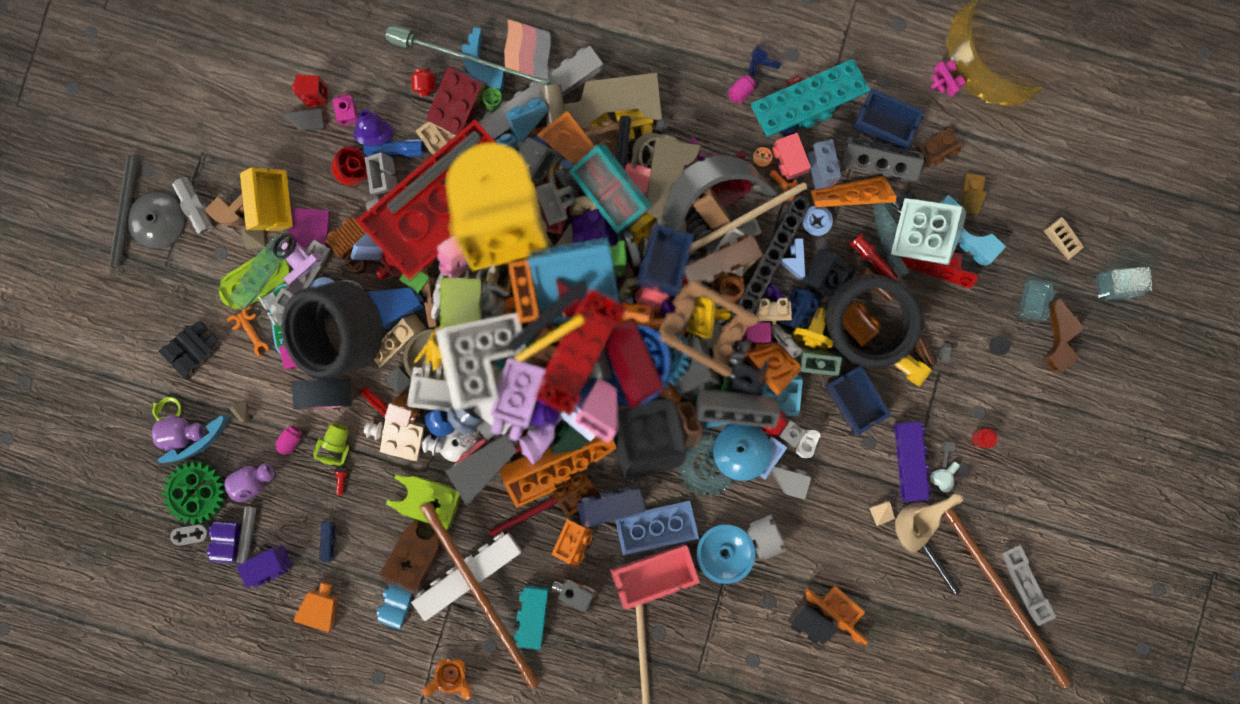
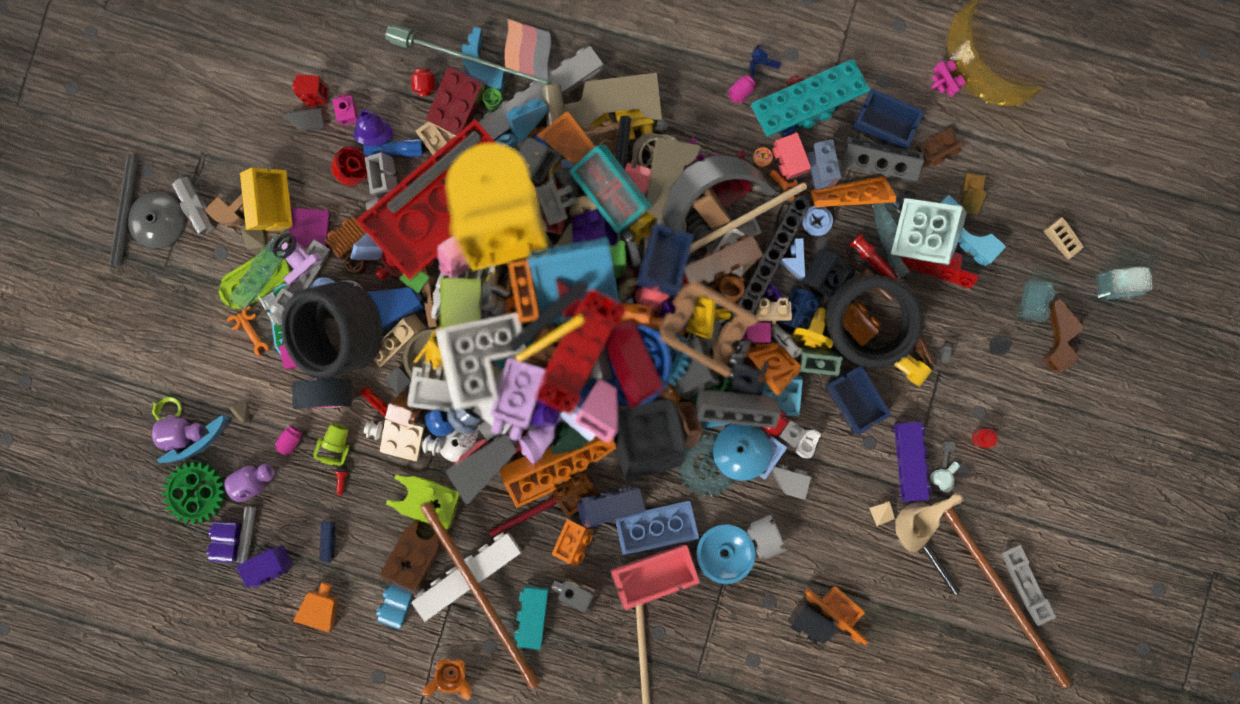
(189, 531): light grey beam -> none
(193, 346): black hips -> none

